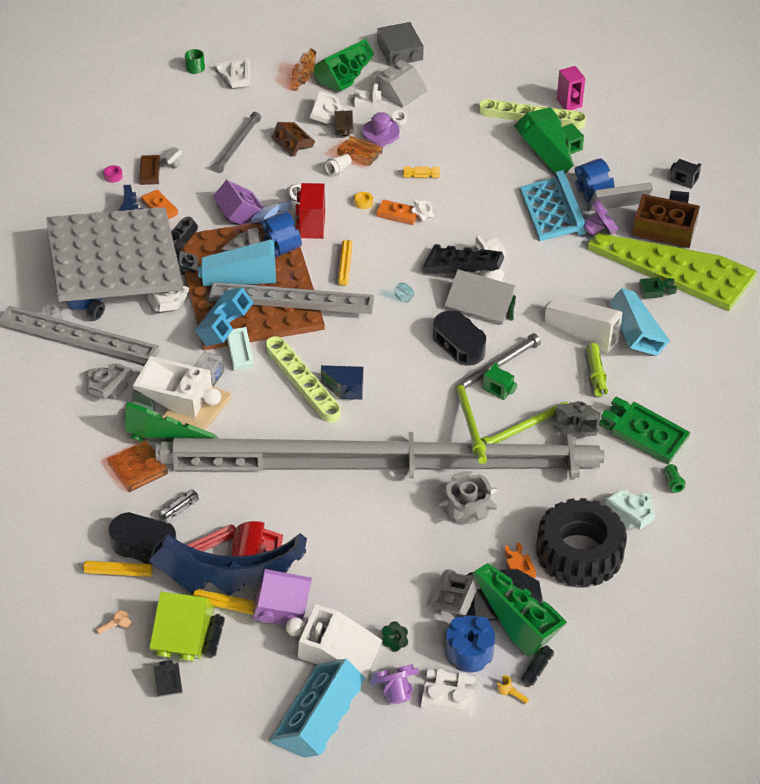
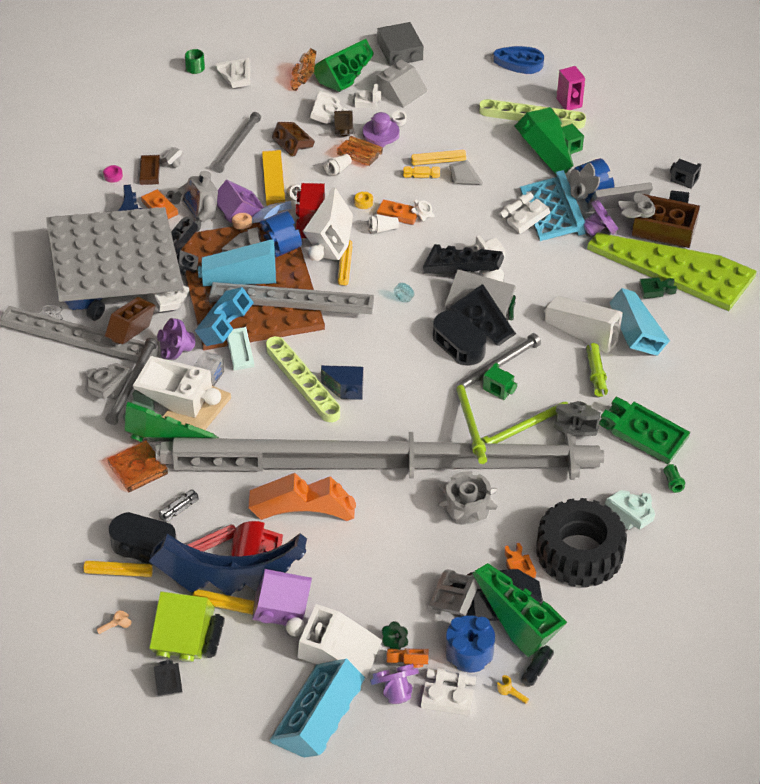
(112, 418): none -> flat silver bar
(130, 320): none -> reddish brown brick
(175, 339): none -> medium lavender plate
(199, 196): none -> light grey torso
(242, 221): none -> light nougat tile
(273, 177): none -> yellow tile
(294, 494): none -> orange arch
(329, 228): none -> white slope
(382, 223): none -> white cone
(409, 656): none -> orange plate
(438, 157): none -> yellow axle
(463, 173): none -> light grey piece
(485, 314): none -> black wing
(519, 59): none -> blue piece
(527, 216): none -> white plate
(583, 182): none -> light grey plate
(638, 207): none -> light grey plate

